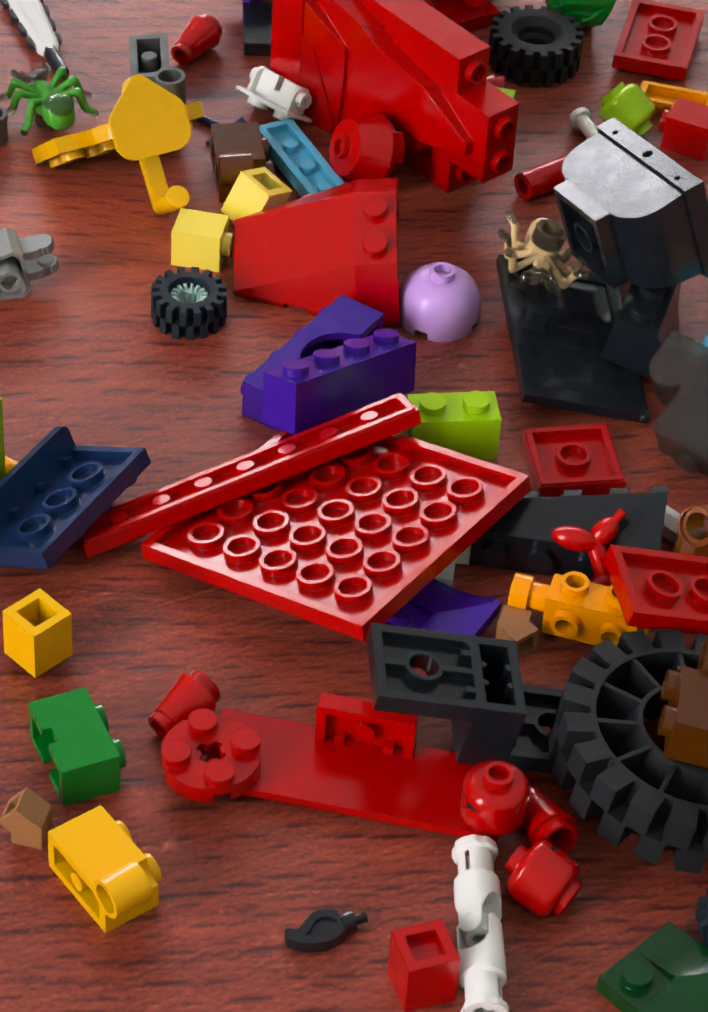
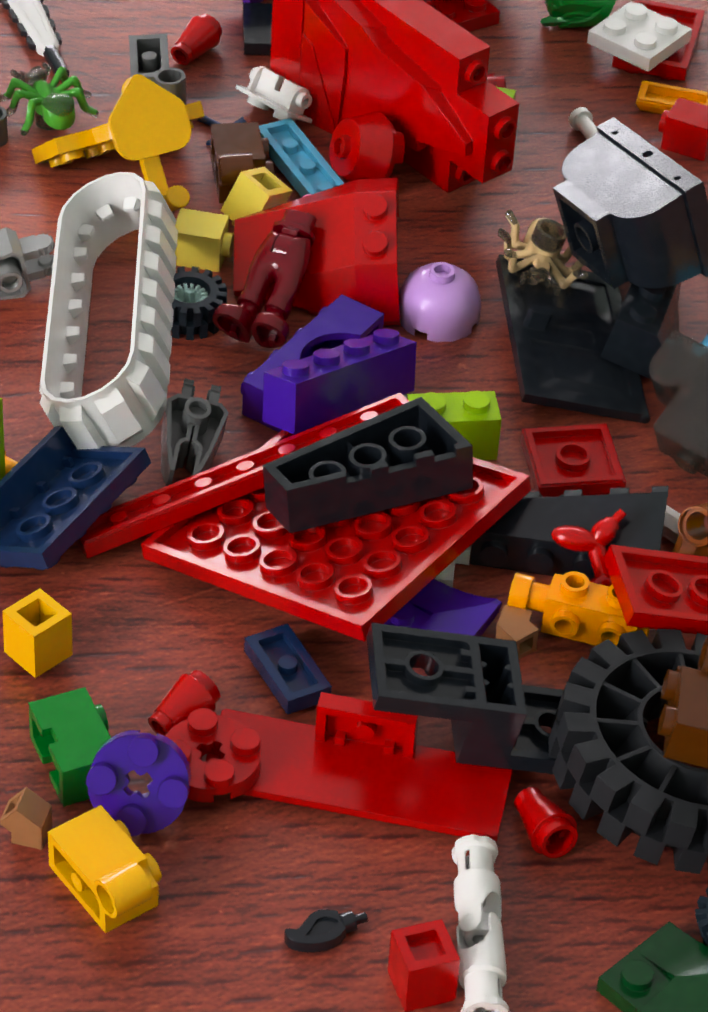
(137, 397): none -> white piece
(144, 754): none -> dark purple plate
(191, 430): none -> dark grey hinge
(280, 261): none -> dark red piece
(286, 668): none -> dark blue plate
(369, 468): none -> black wedge
(495, 798): red head -> none
(535, 46): black tyre -> none
(539, 179): red cylinder -> none
(542, 878): red head -> none
(628, 106): lime head -> none
(639, 36): none -> white plate

